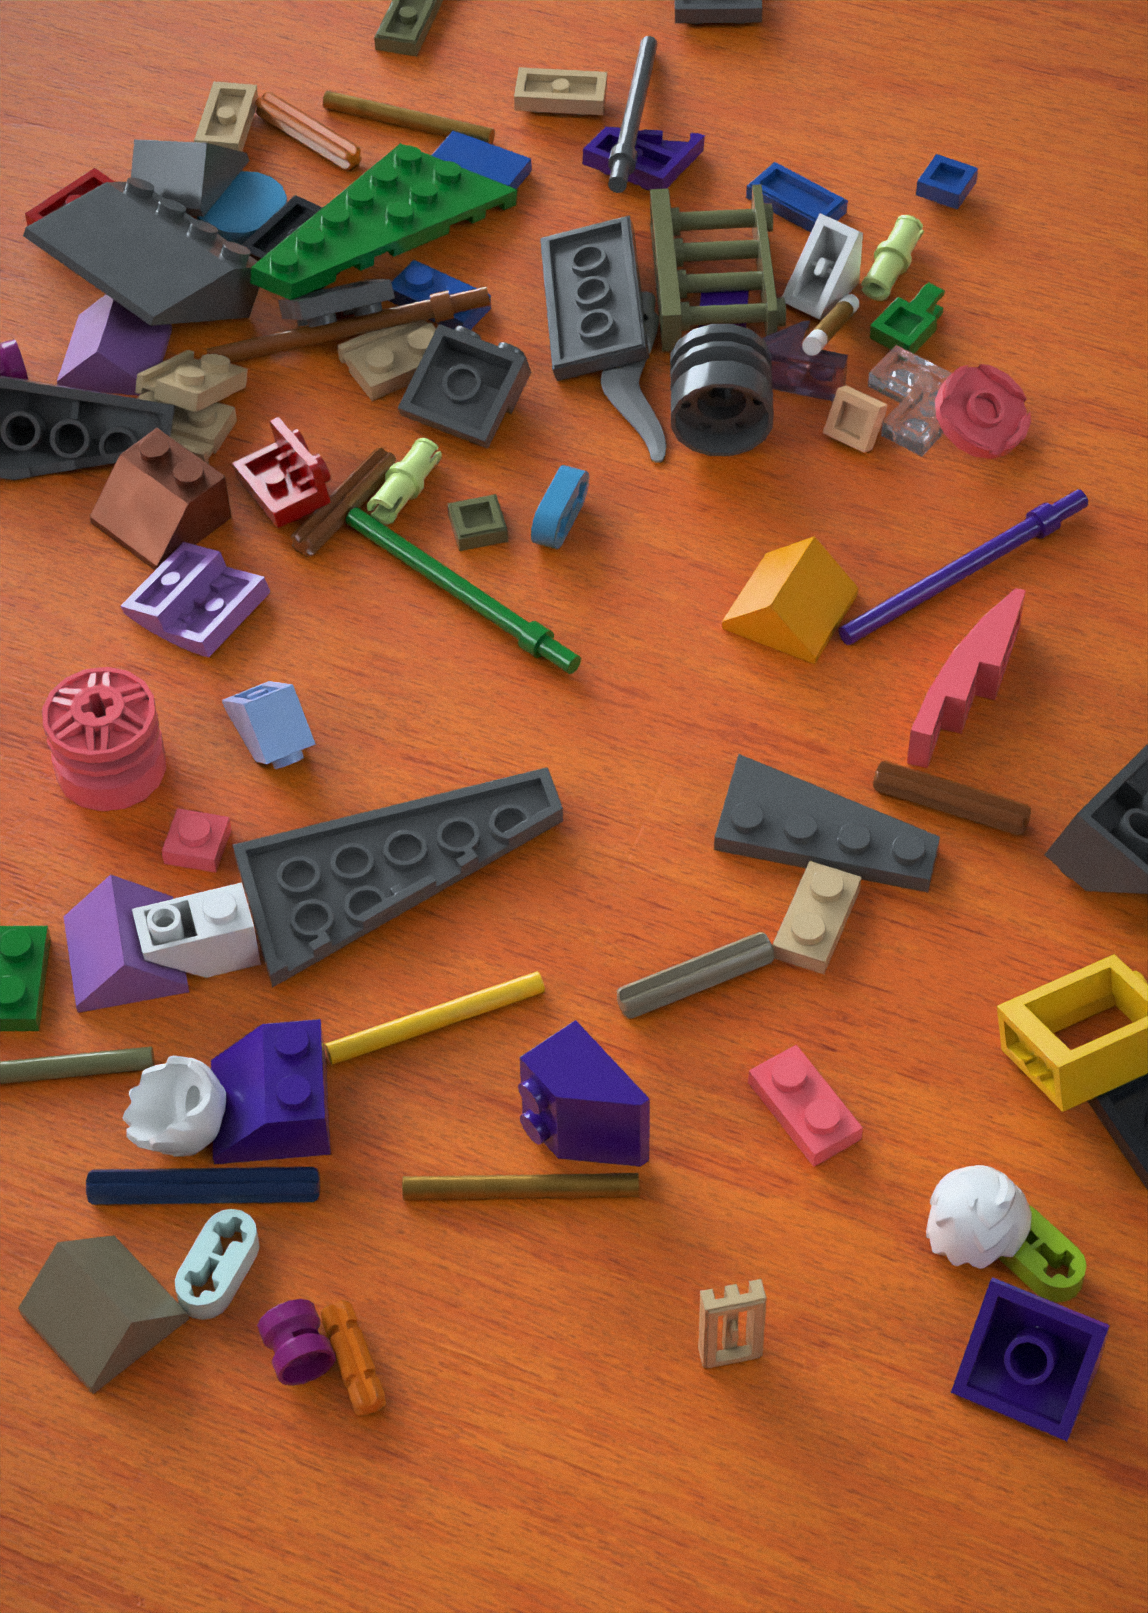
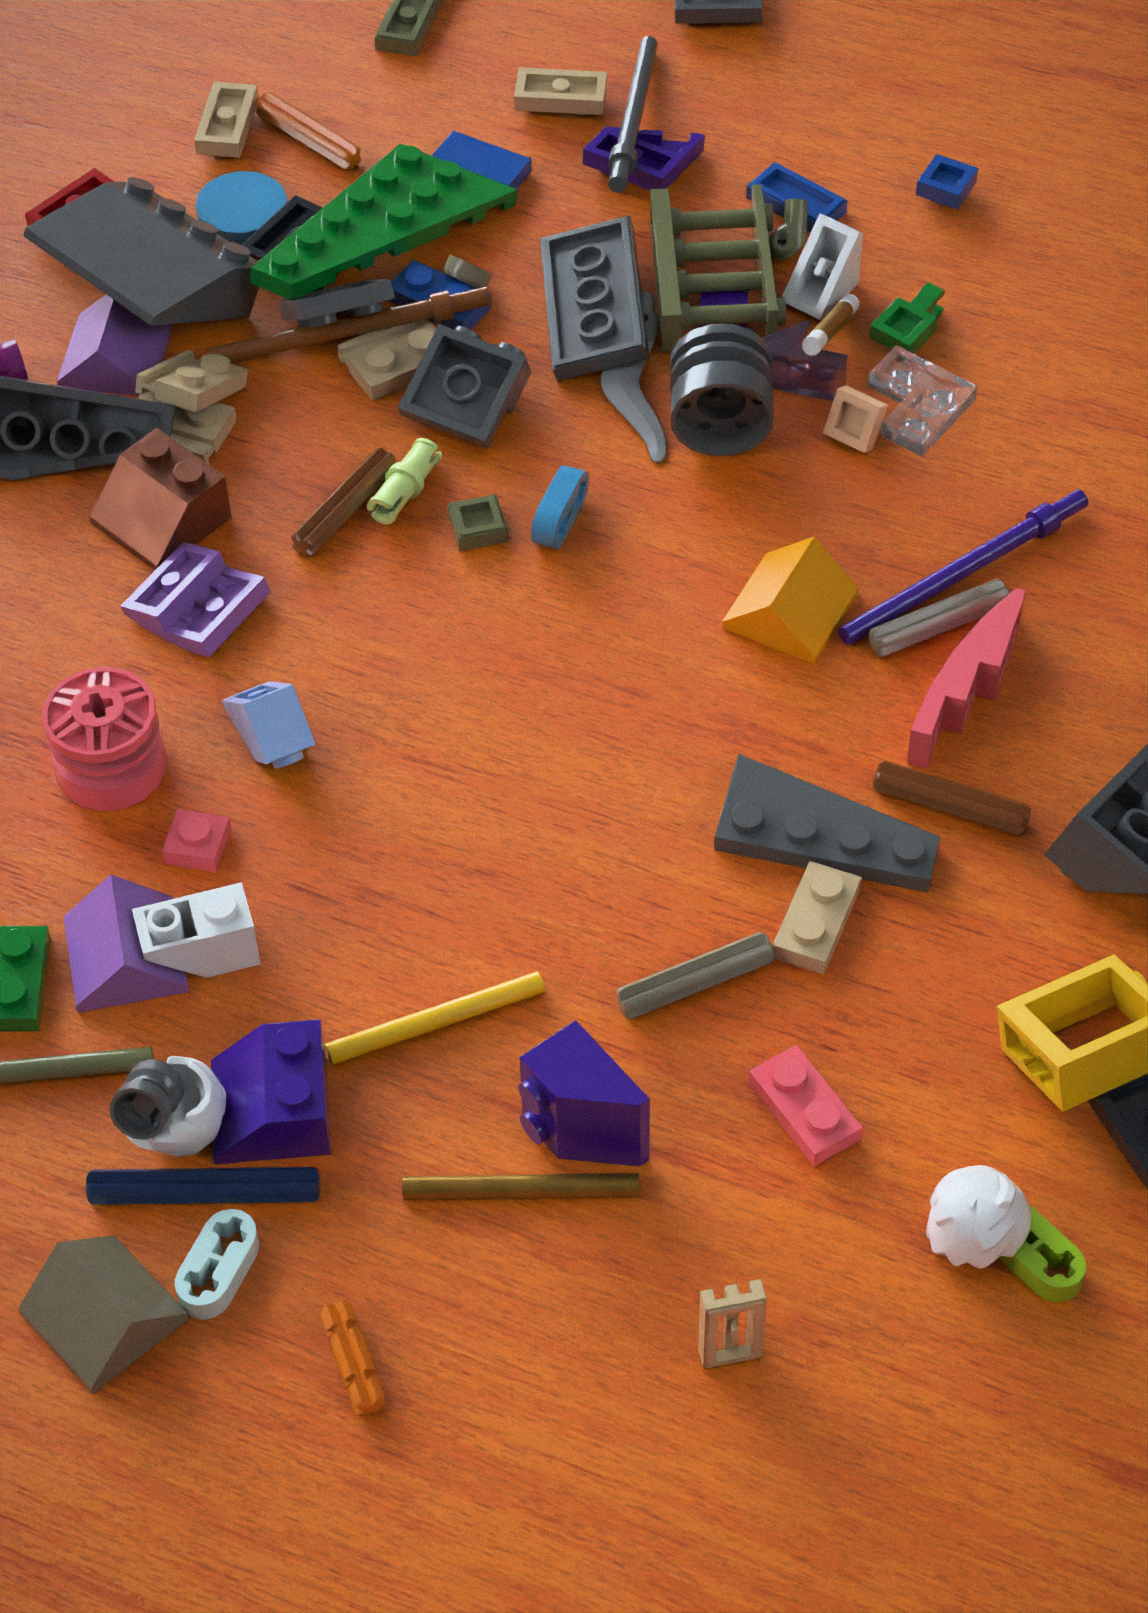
(147, 1099): none -> dark grey wheel
(187, 171): slope -> none
(285, 476): red bracket -> none
(296, 1342): magenta wheel -> none
(354, 873): dark grey wing -> none
(404, 117): pearl gold bar -> none
(466, 272): none -> dark tan tile
(531, 635): green bar -> none
(793, 233): none -> olive arm
(892, 257): yellowish green pin -> none
(936, 618): none -> dark tan axle
(982, 411): coral tile -> none
(1031, 1359): dark purple slope -> none

